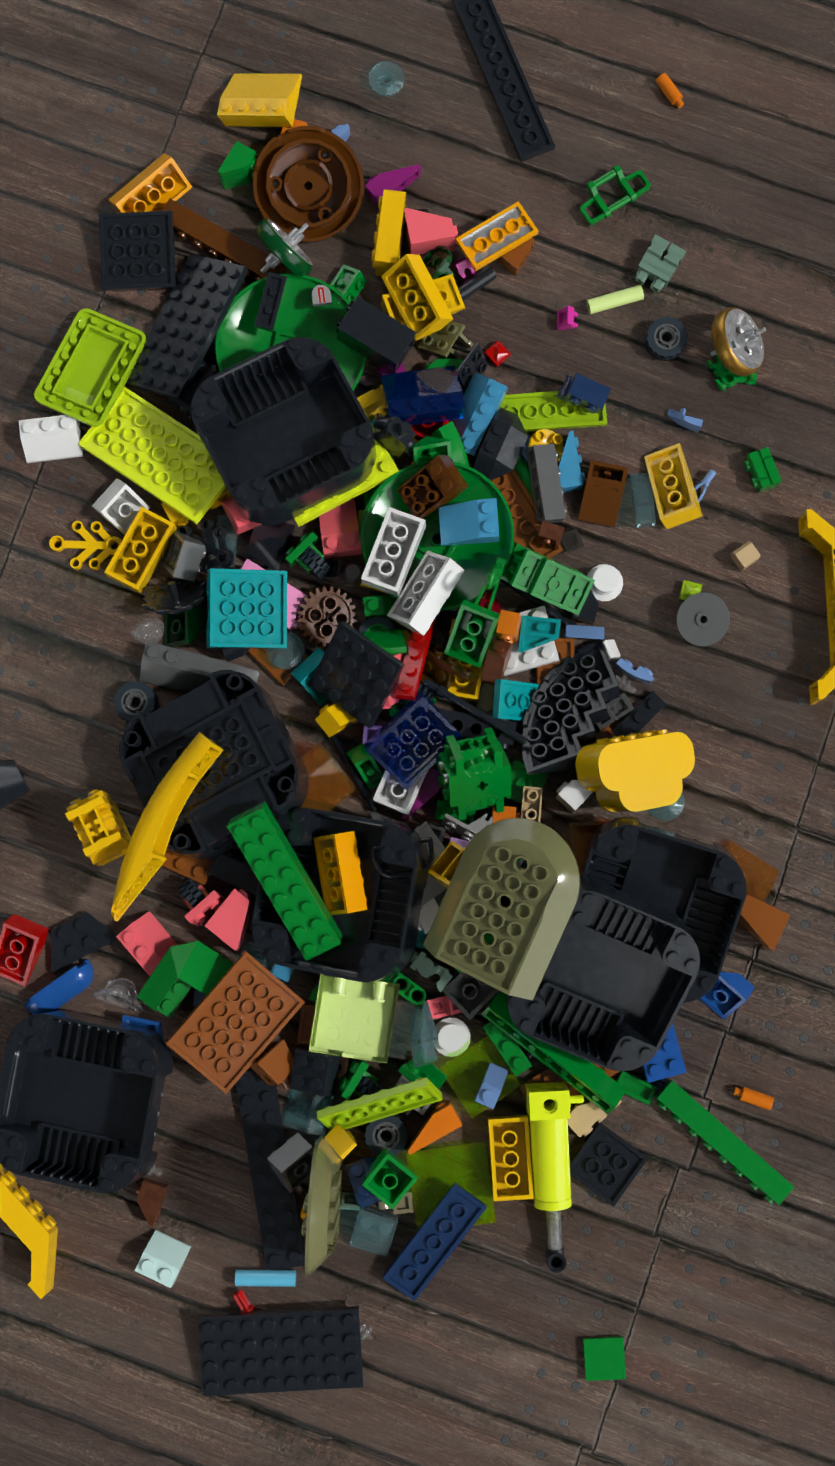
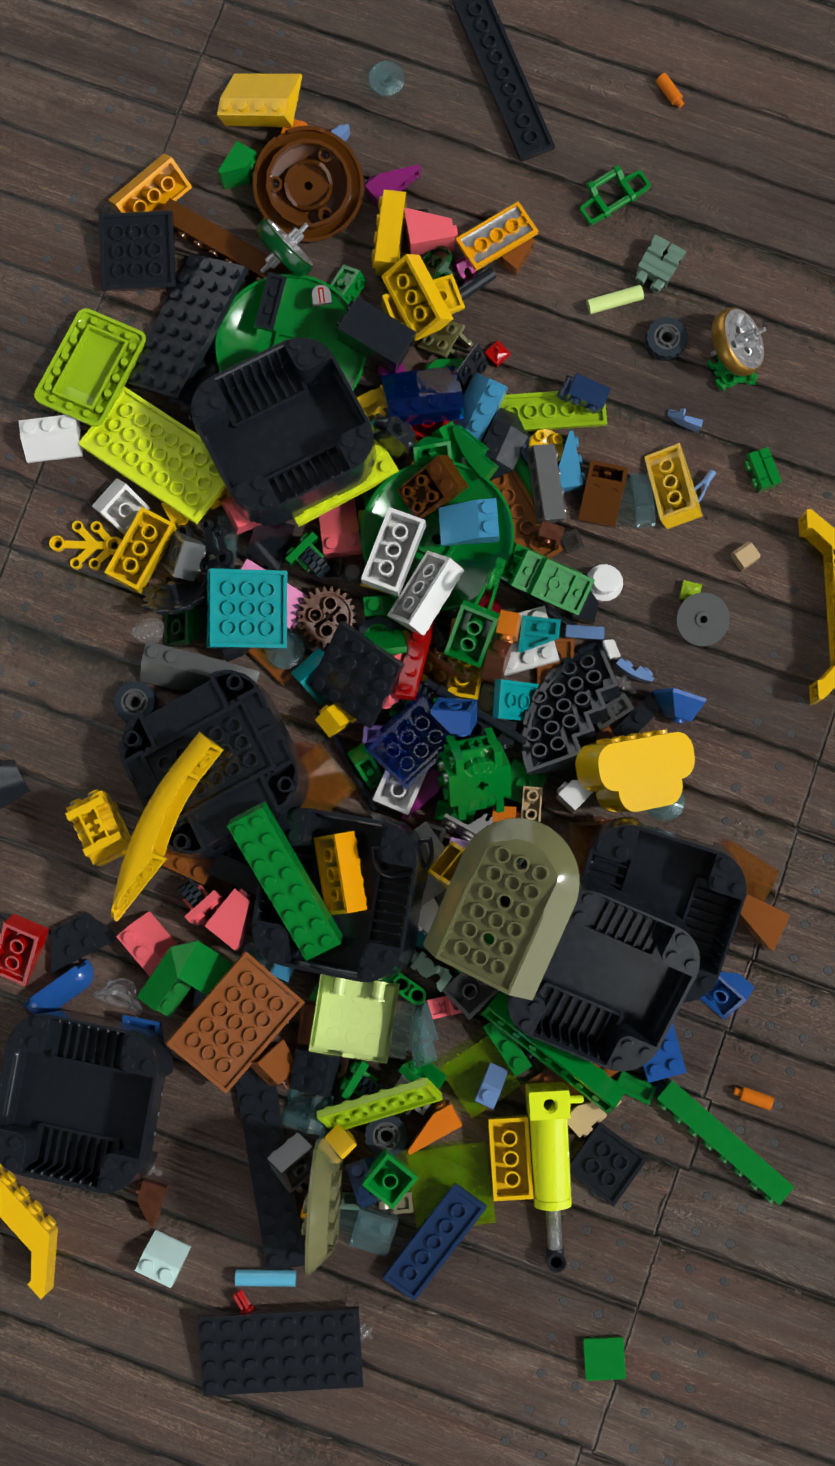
(452, 1037): white piece -> none
(456, 714): none -> blue slope
(474, 452): none -> green slope
(566, 317): dark pink tile -> none
(678, 704): none -> blue slope

